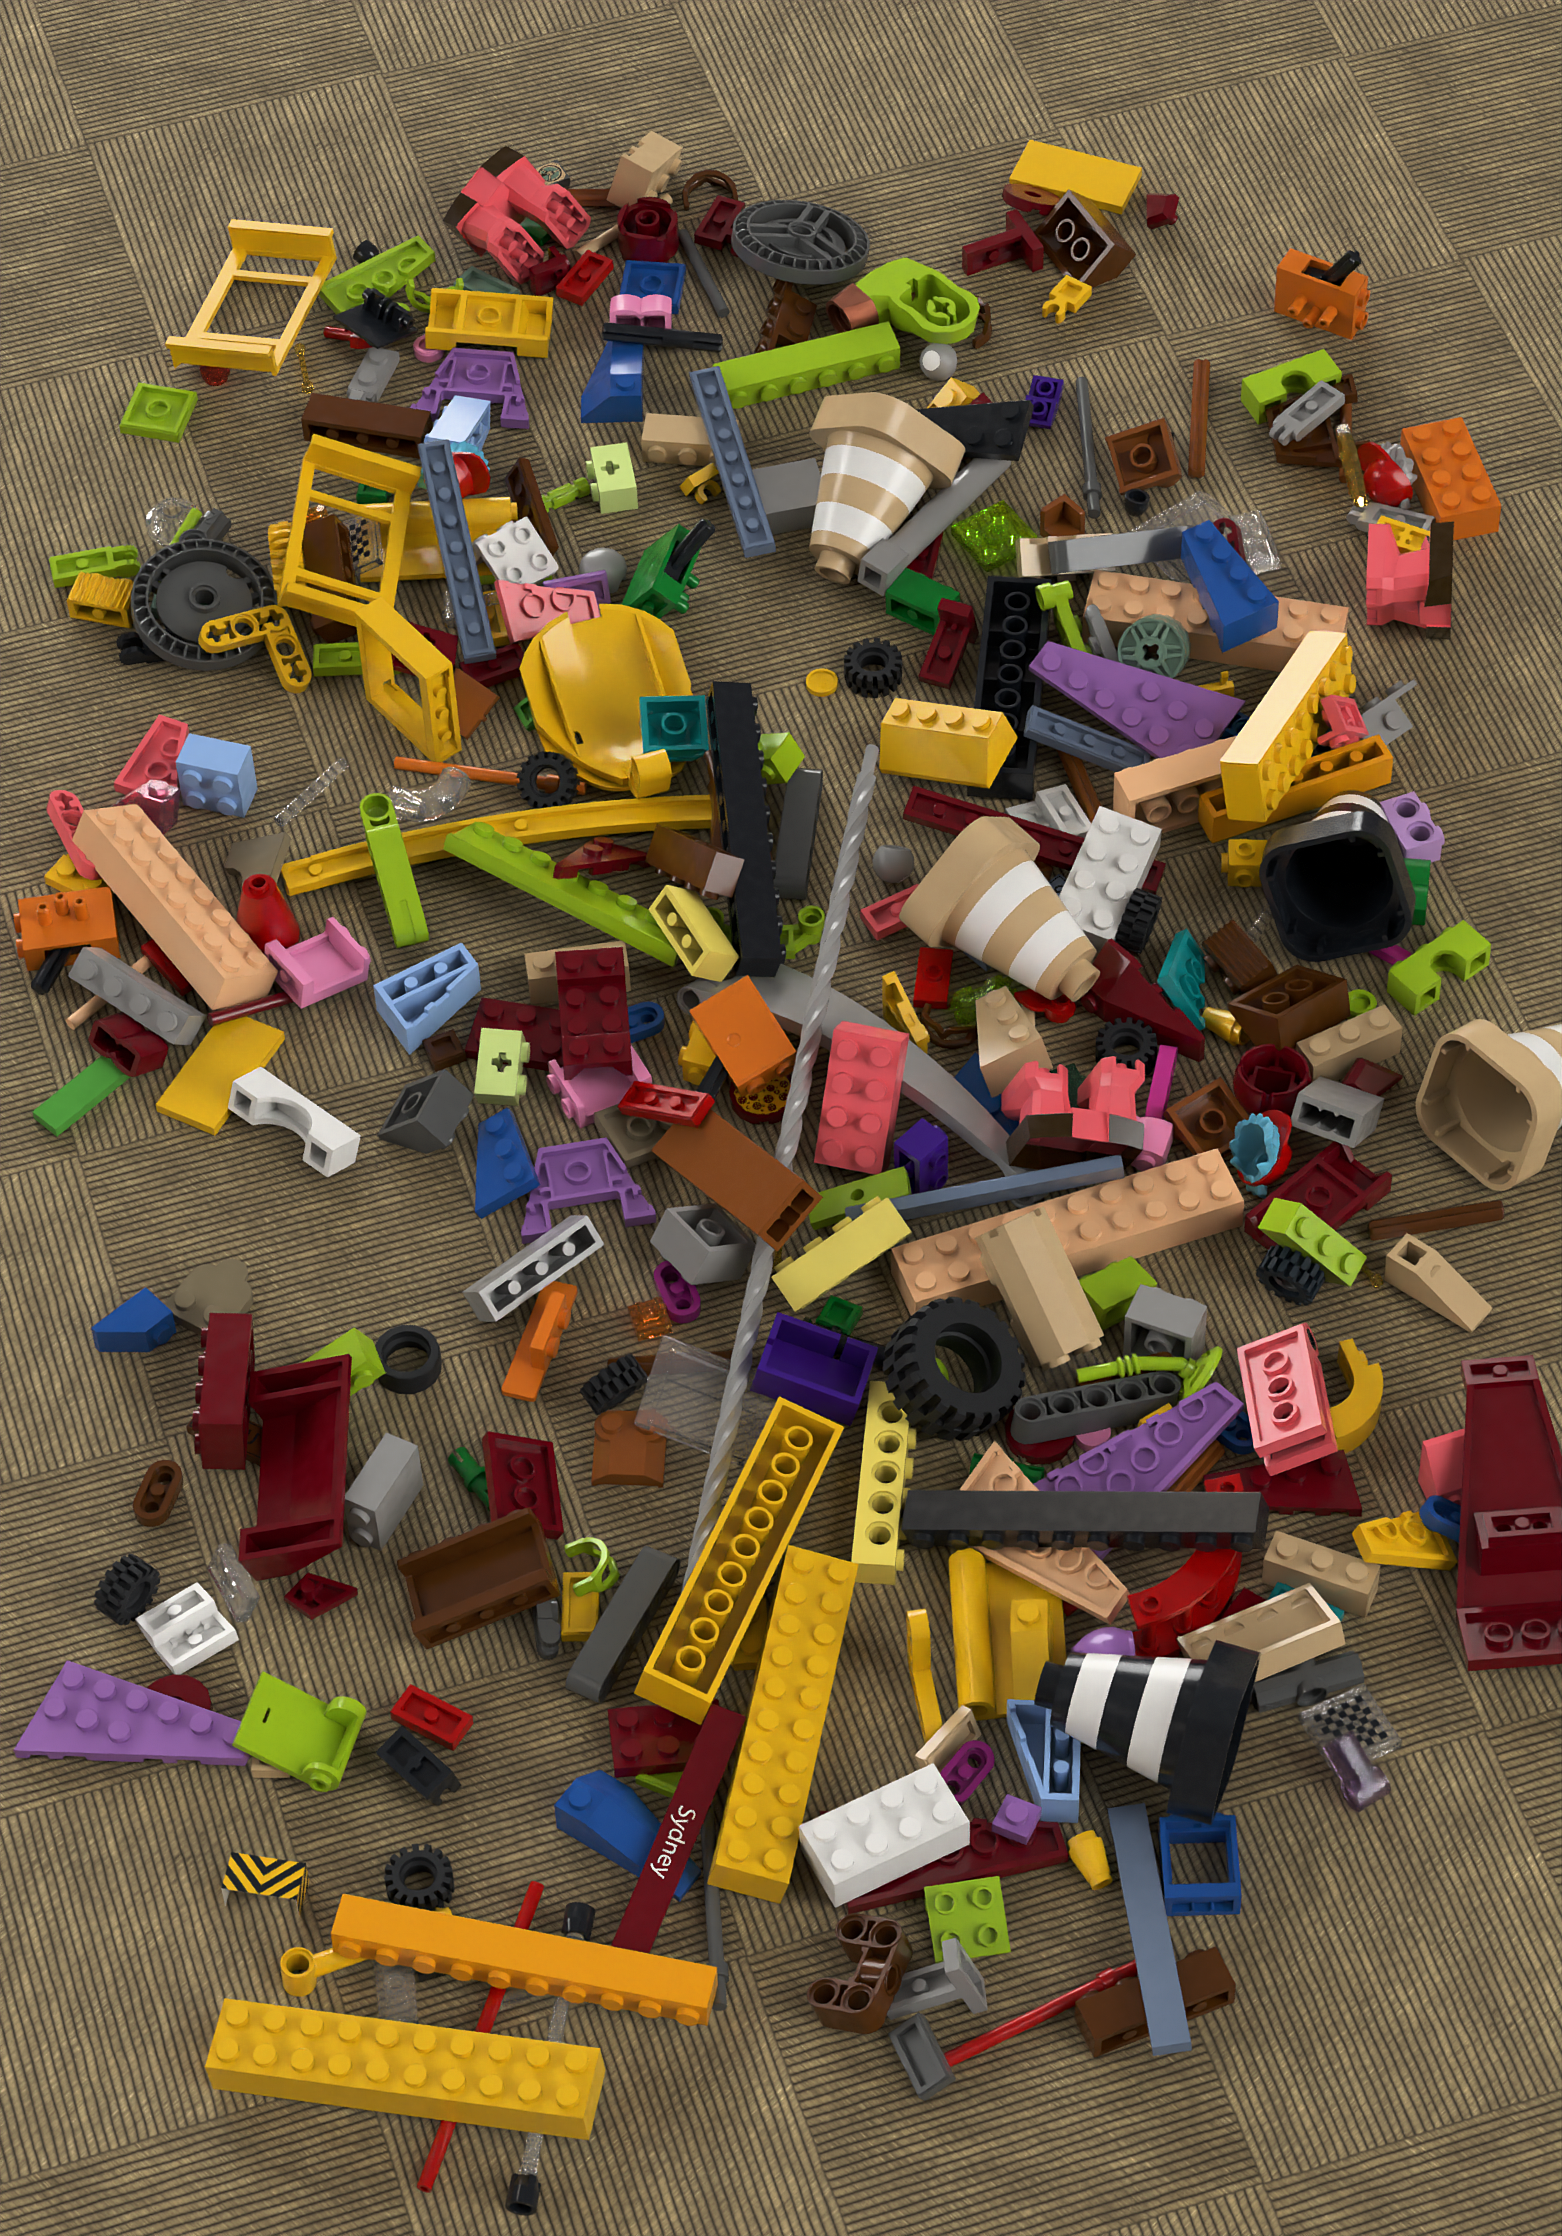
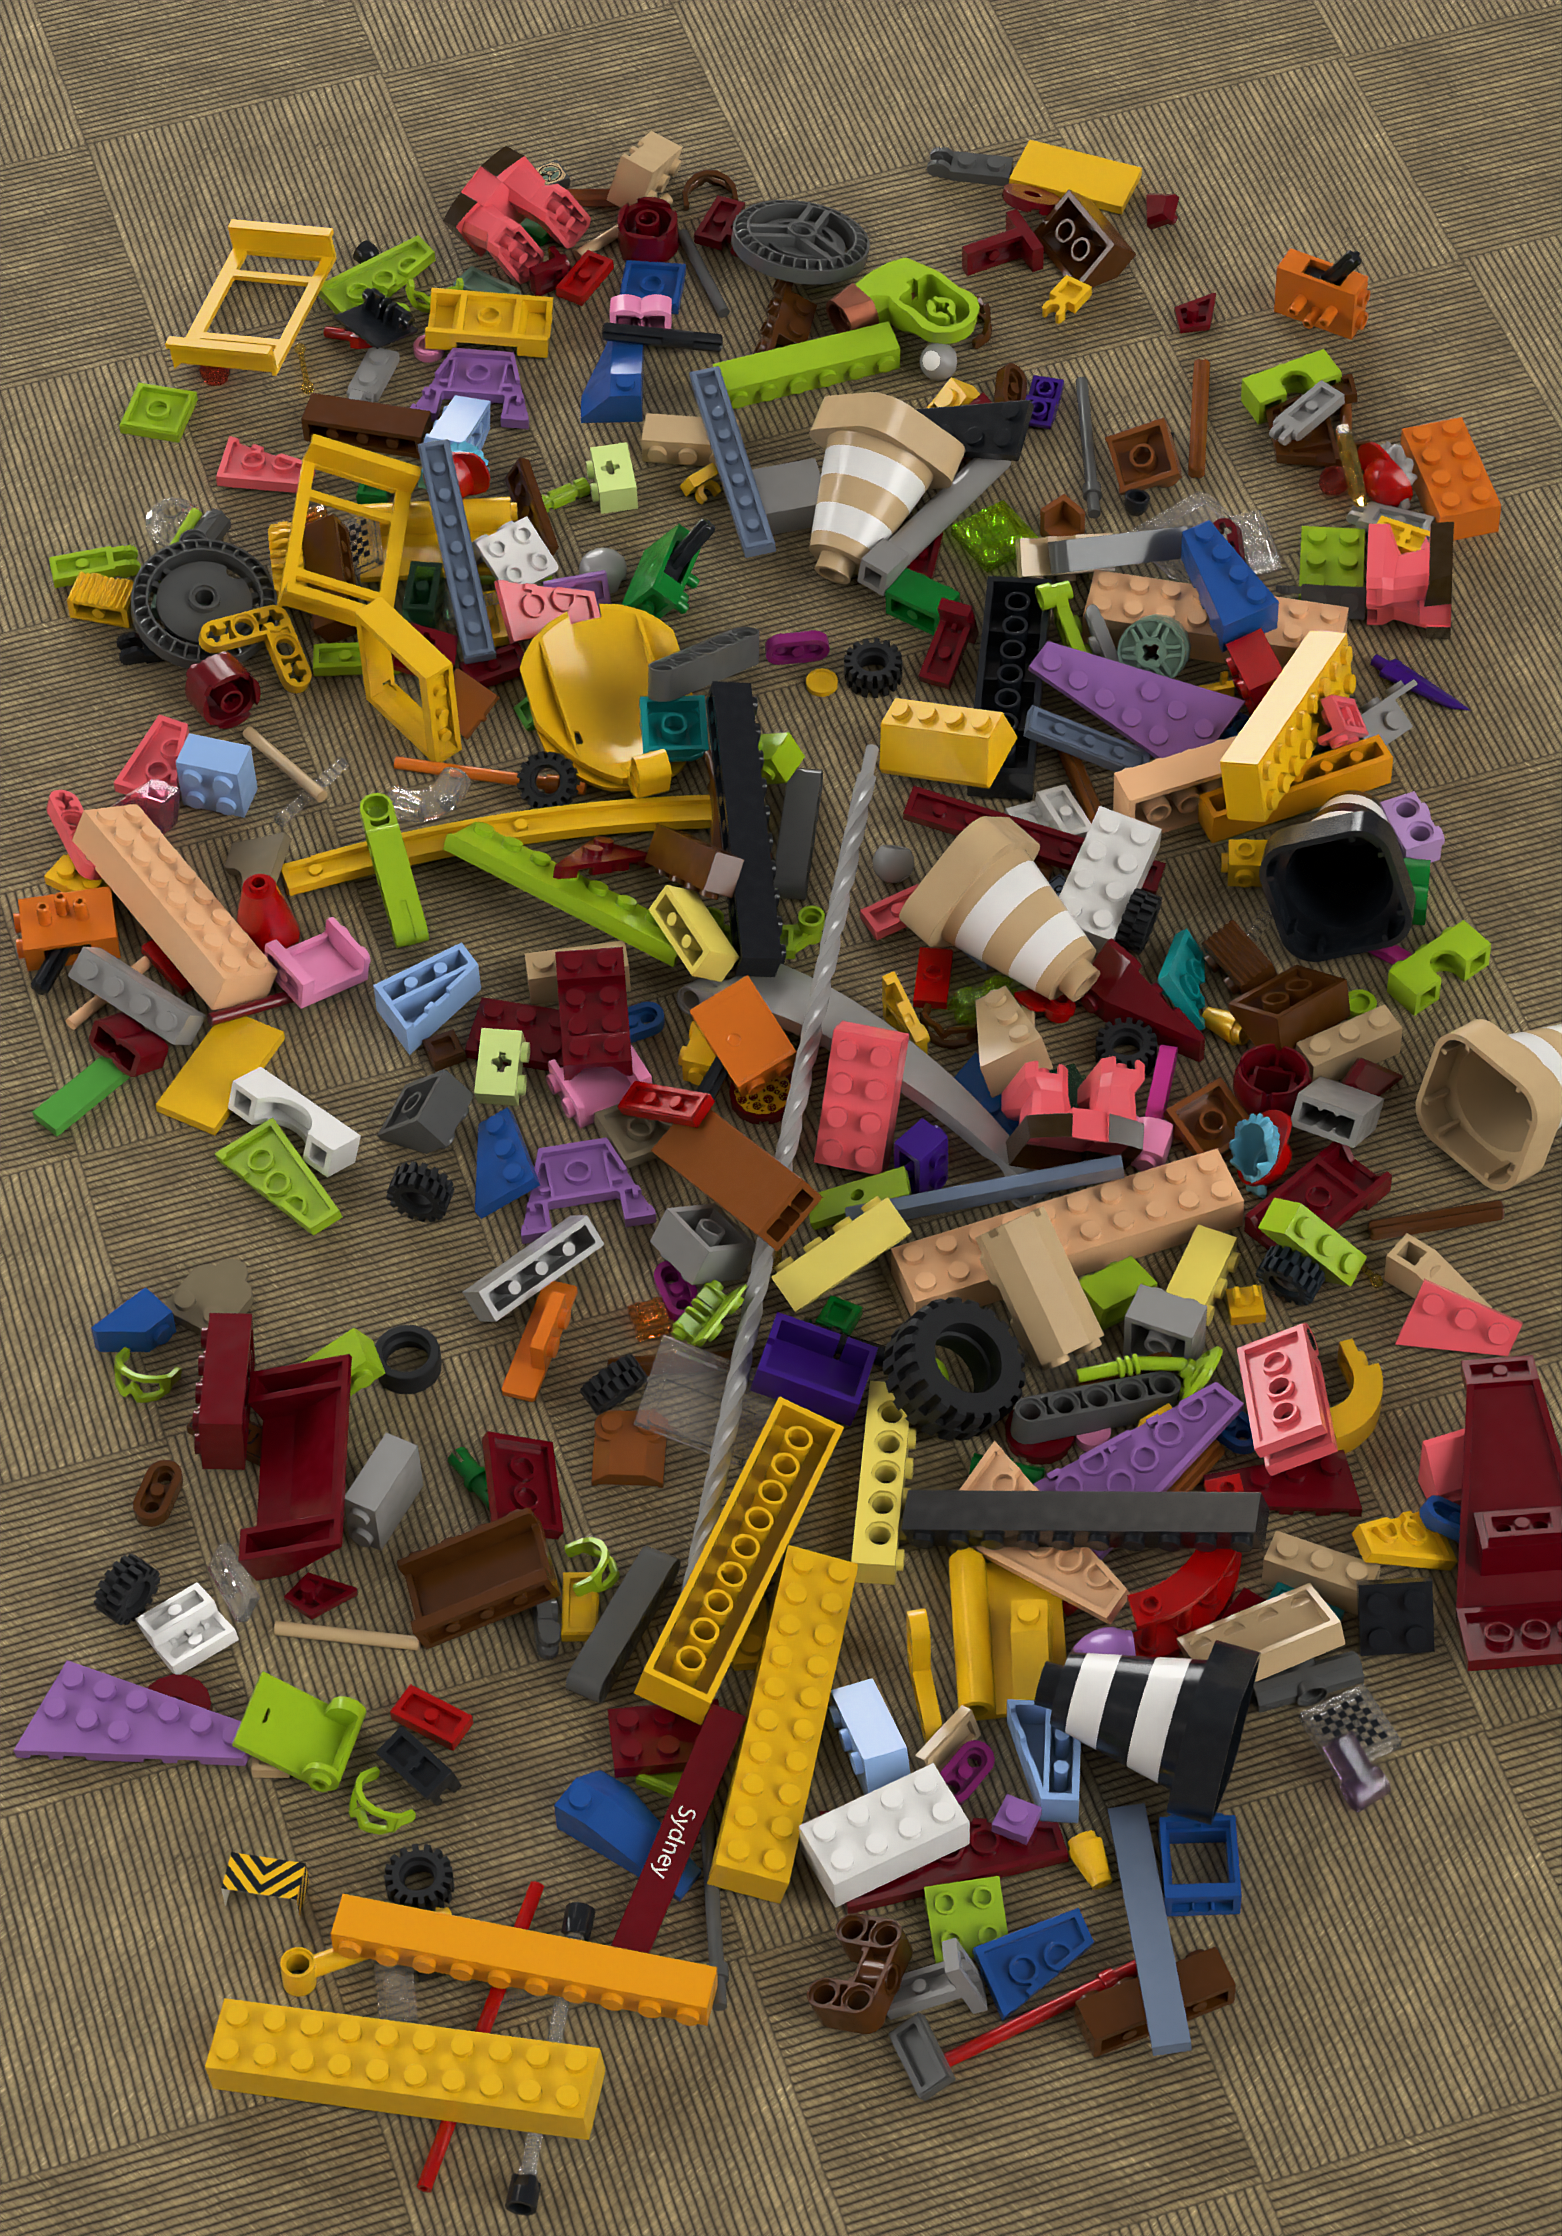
(165, 1381): none -> lime helmet
(222, 690): none -> dark red brick
(256, 469): none -> coral wing
(278, 1172): none -> lime wing
(285, 764): none -> tan bar
(346, 1635): none -> tan bar
(393, 1820): none -> lime helmet
(420, 1191): none -> black tyre
(424, 594): none -> clear green brick
(703, 663): none -> dark grey beam
(712, 1307): none -> lime hinge
(797, 647): none -> magenta plate
(868, 1735): none -> light blue wedge
(970, 167): none -> dark grey hinge
(1010, 384): none -> reddish brown plate
(1030, 1958): none -> blue wing
(1195, 314): none -> dark red piece
(1205, 1268): none -> light yellow brick
(1245, 1305): none -> yellow tile
(1255, 667): none -> red brick
(1332, 556): none -> lime plate
(1333, 481): none -> clear red plate
(1334, 595): none -> dark grey hinge
(1395, 1616): none -> black plate
(1396, 671): none -> dark purple bar
(1456, 1323): none -> coral wing

